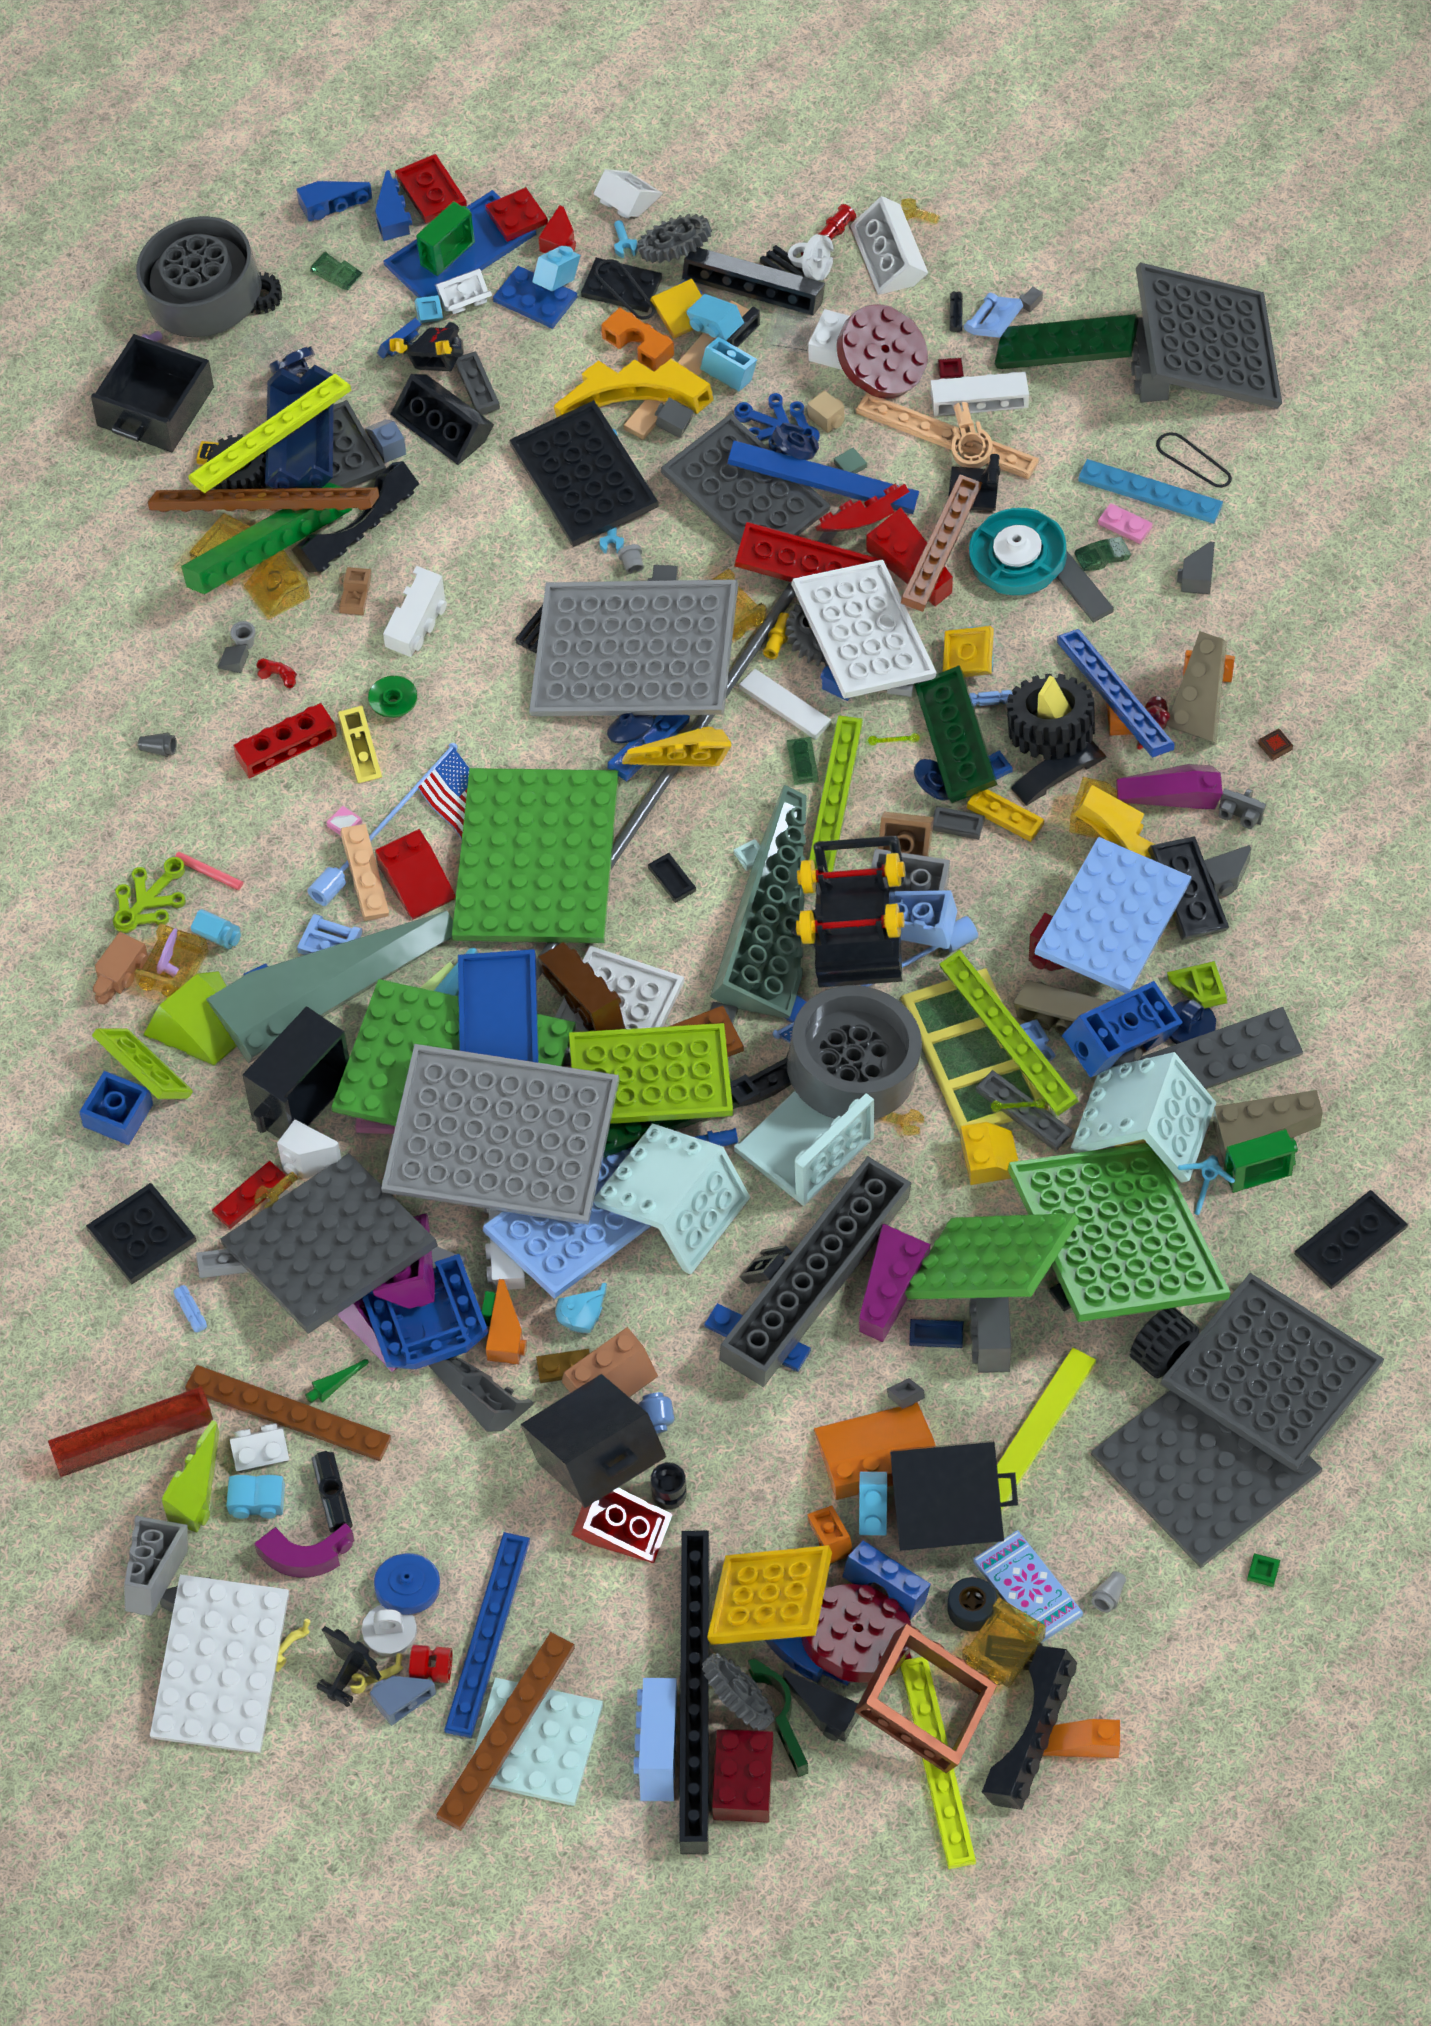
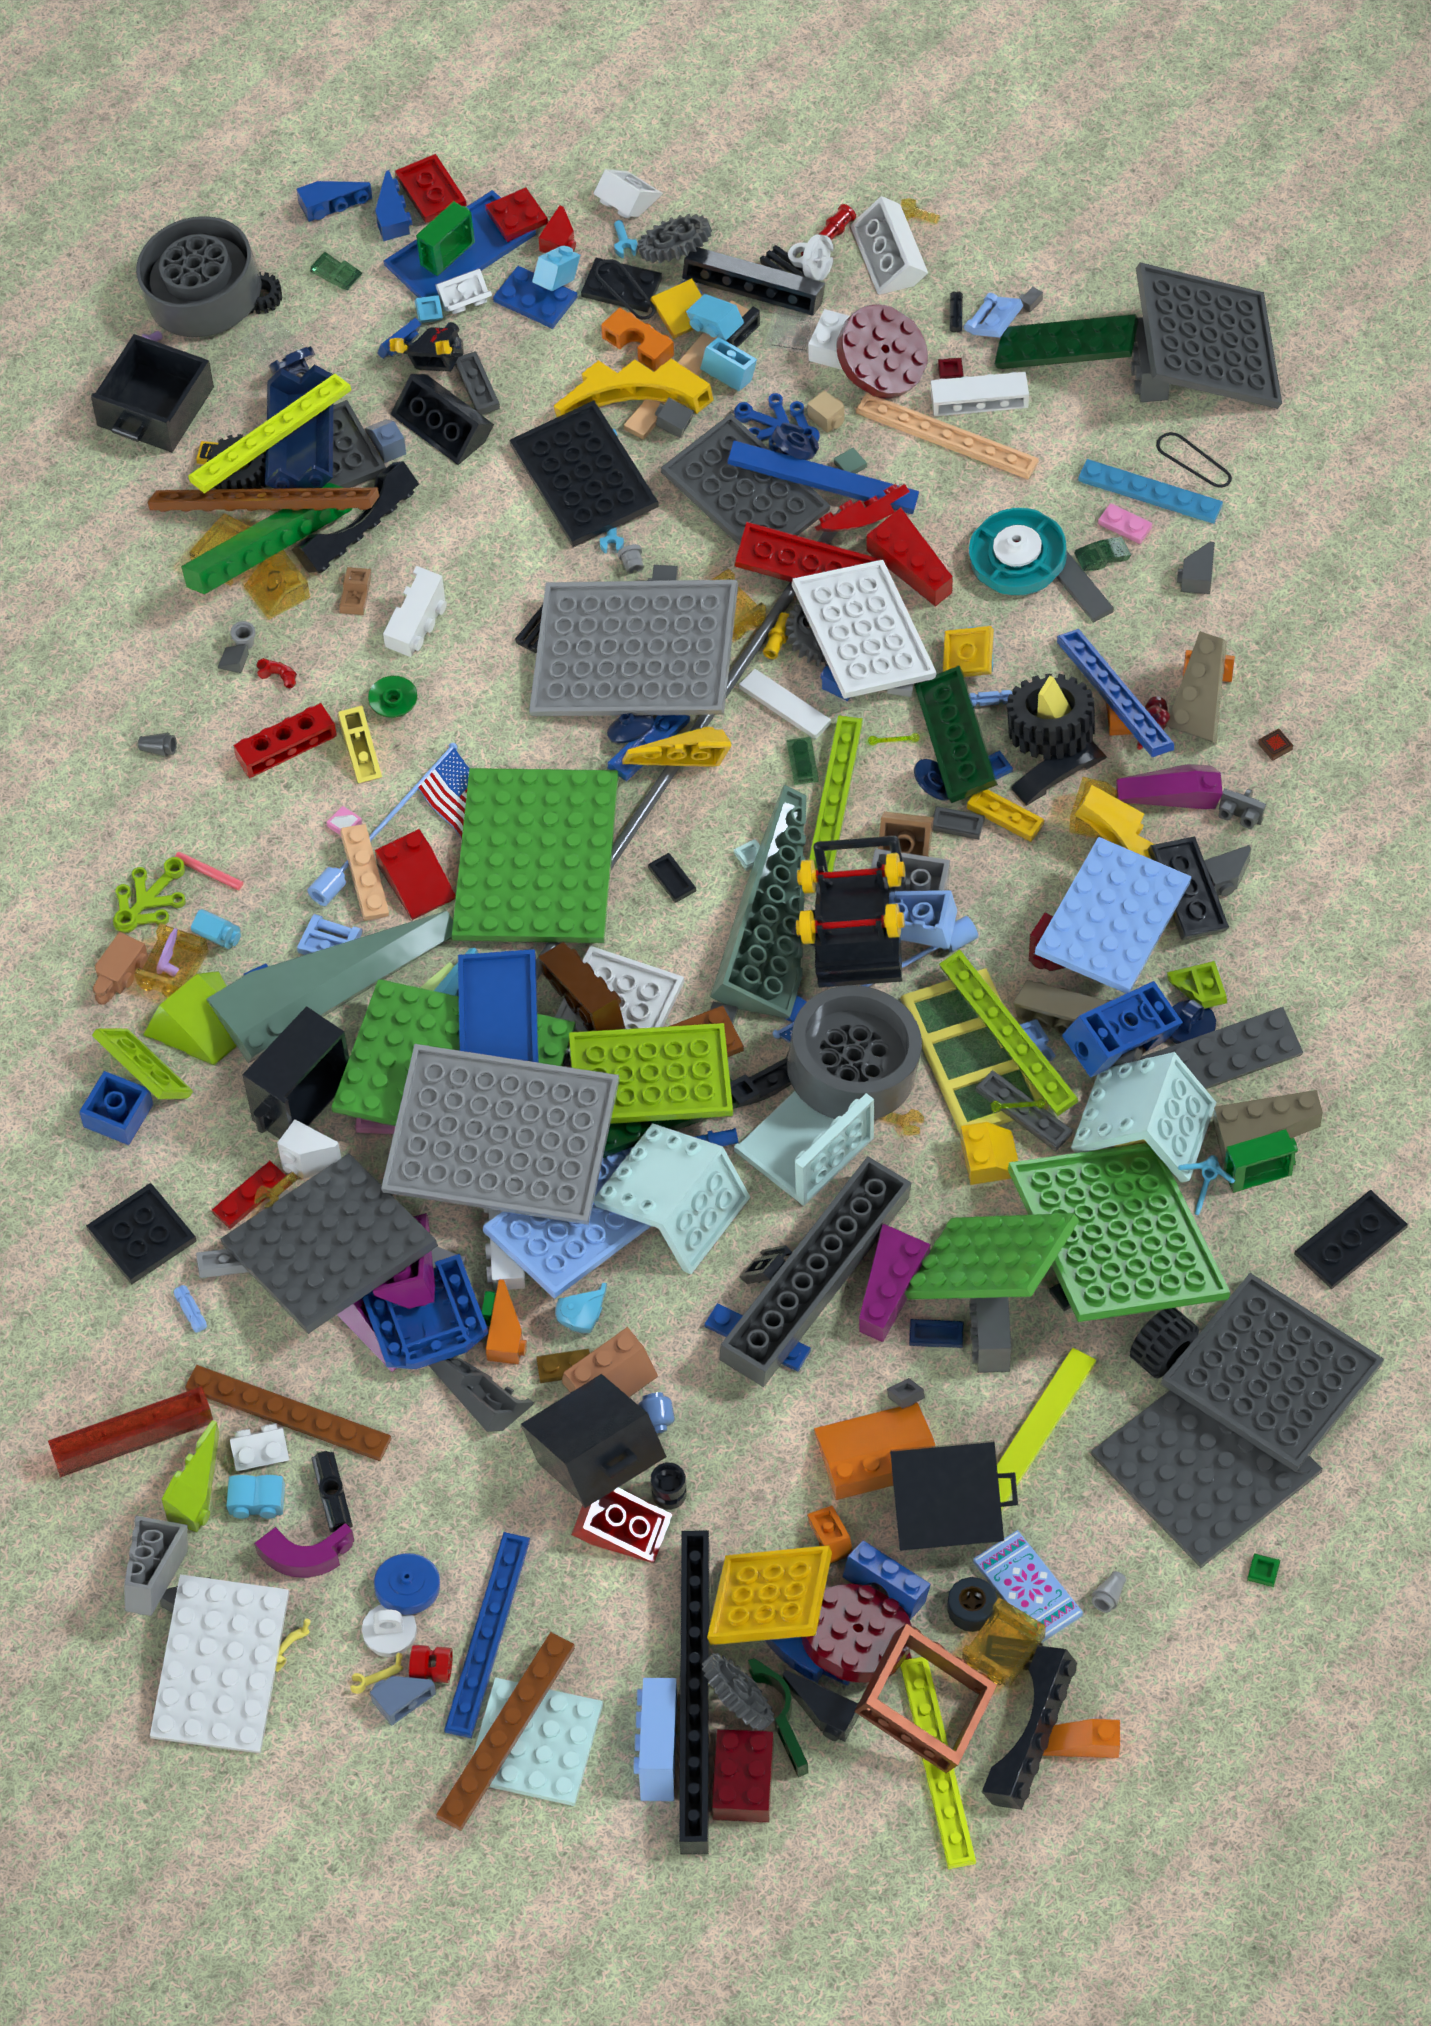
(328, 1385): green piece -> none
(355, 1658): black plate -> none
(873, 1503): medium azure brick -> none
(941, 543): plate -> none
(968, 434): light nougat pin -> none
(989, 477): black plate -> none

